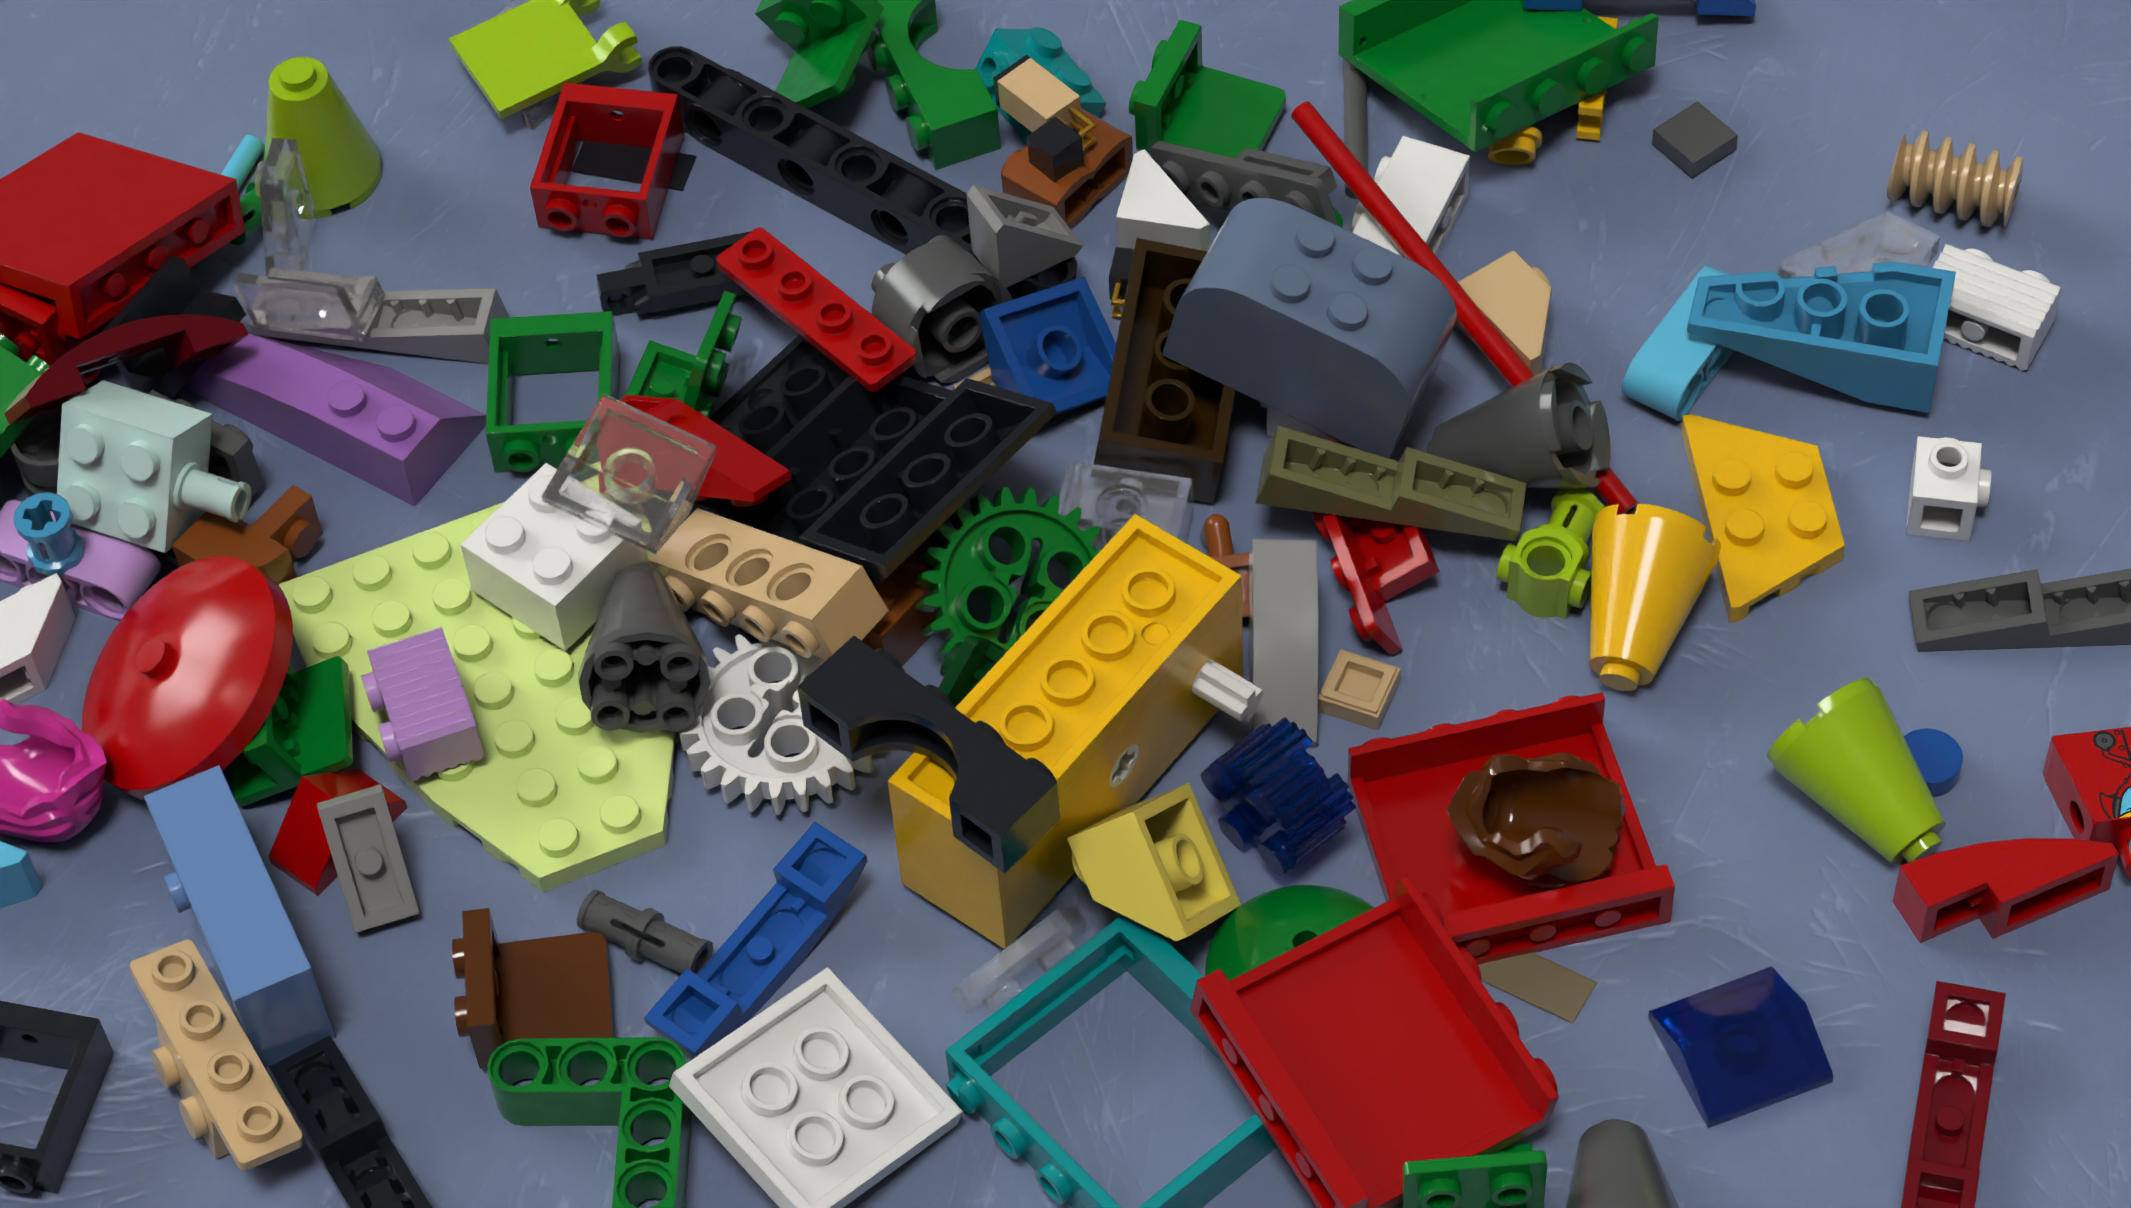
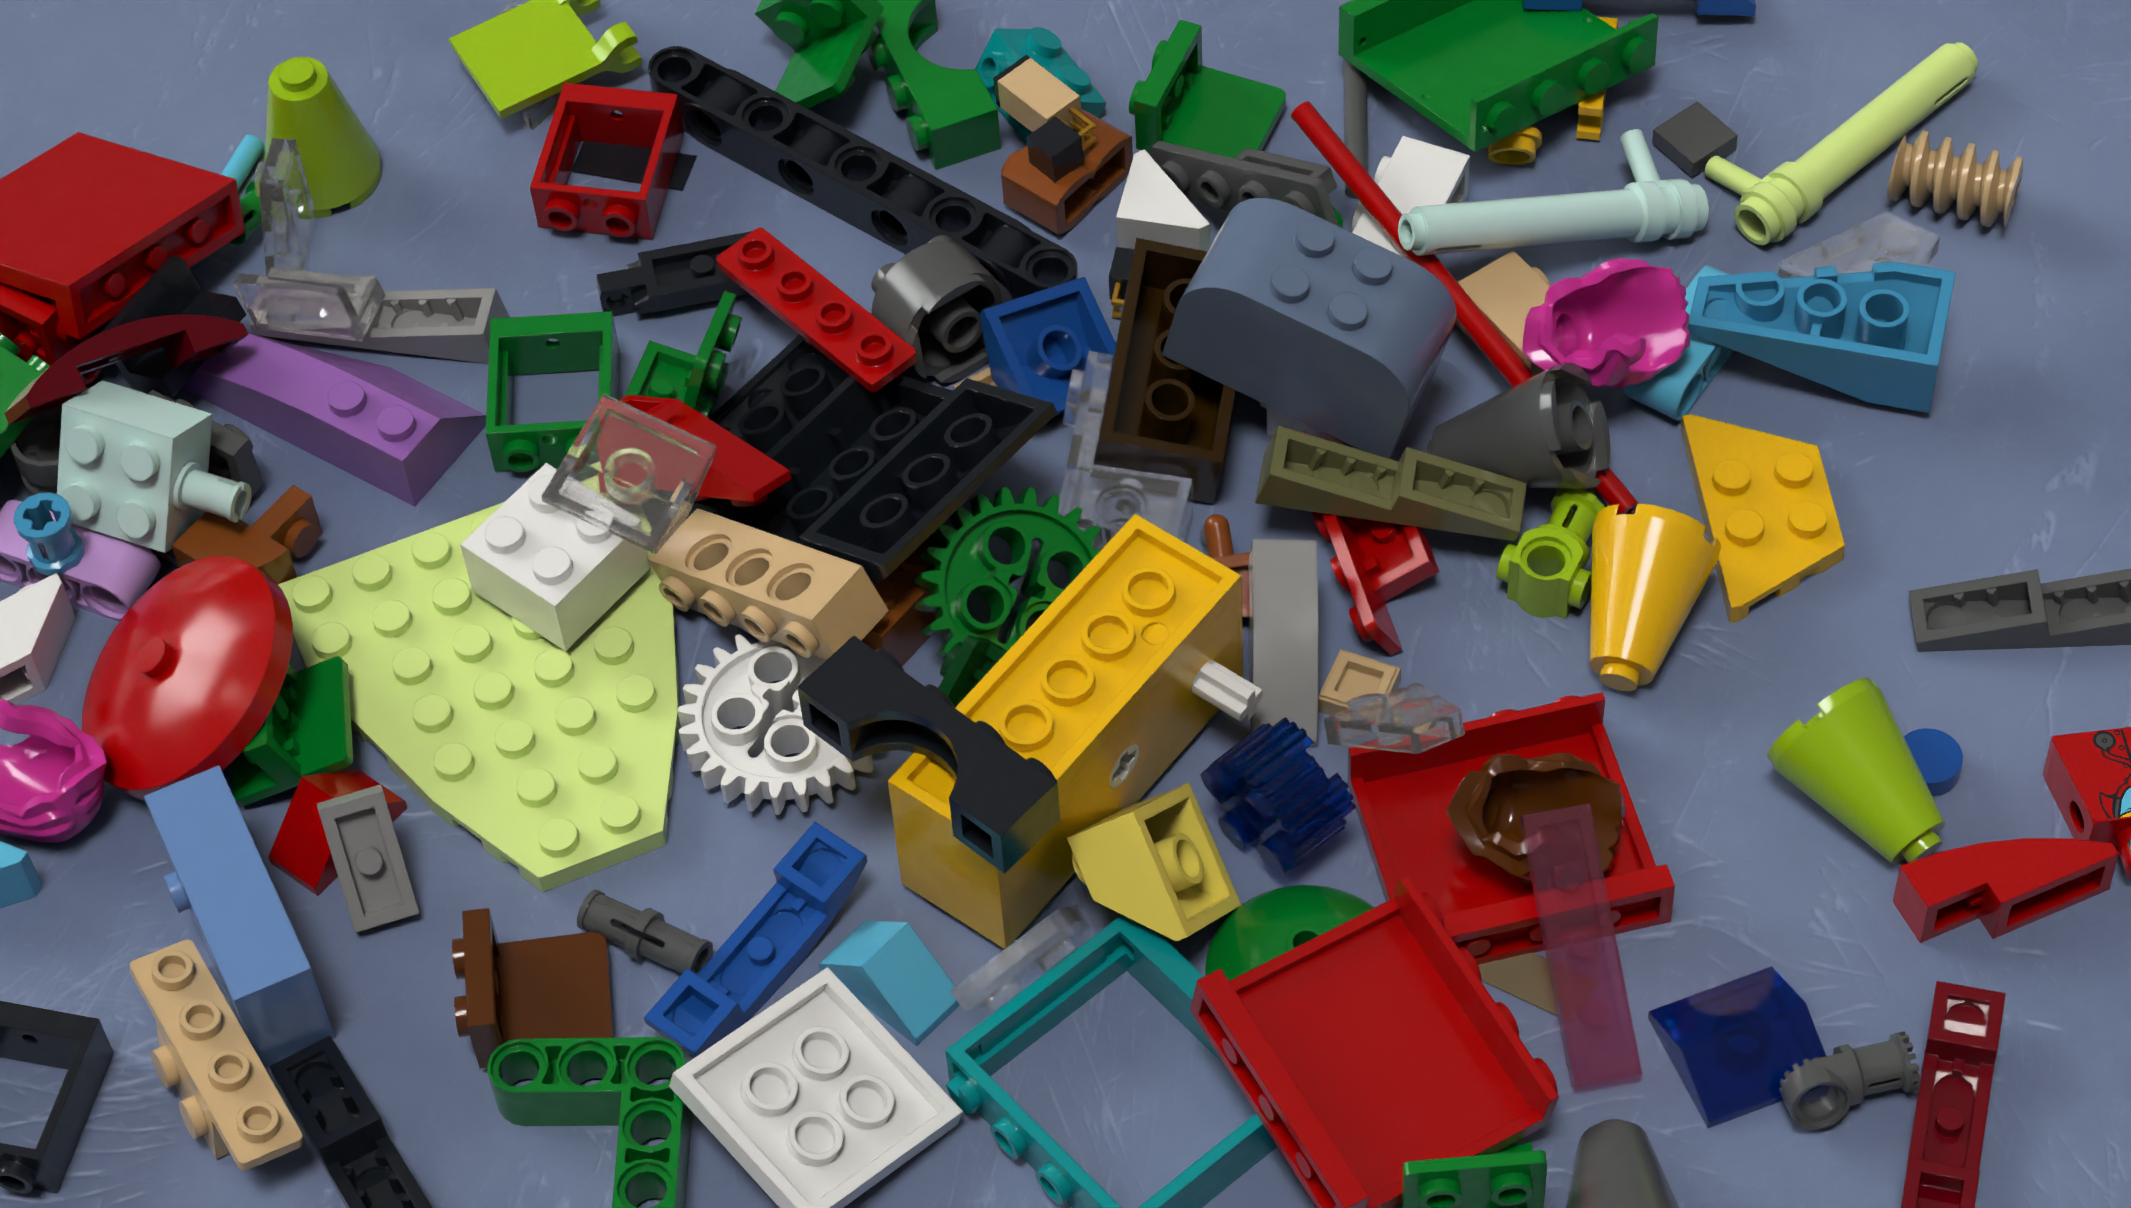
(424, 704): lavender brick -> none
(643, 658): dark grey cone -> none
(894, 977): none -> medium azure slope
(1016, 235): light grey slope -> none
(1085, 408): none -> clear wing
(1398, 721): none -> clear wing
(1580, 945): none -> clear pink tile
(1613, 322): none -> dark pink hair
(1637, 212): none -> light aqua cylinder
(1797, 188): none -> yellowish green cylinder
(1851, 1077): none -> dark grey connector
(1946, 488): white brick -> none
(1997, 307): white brick -> none

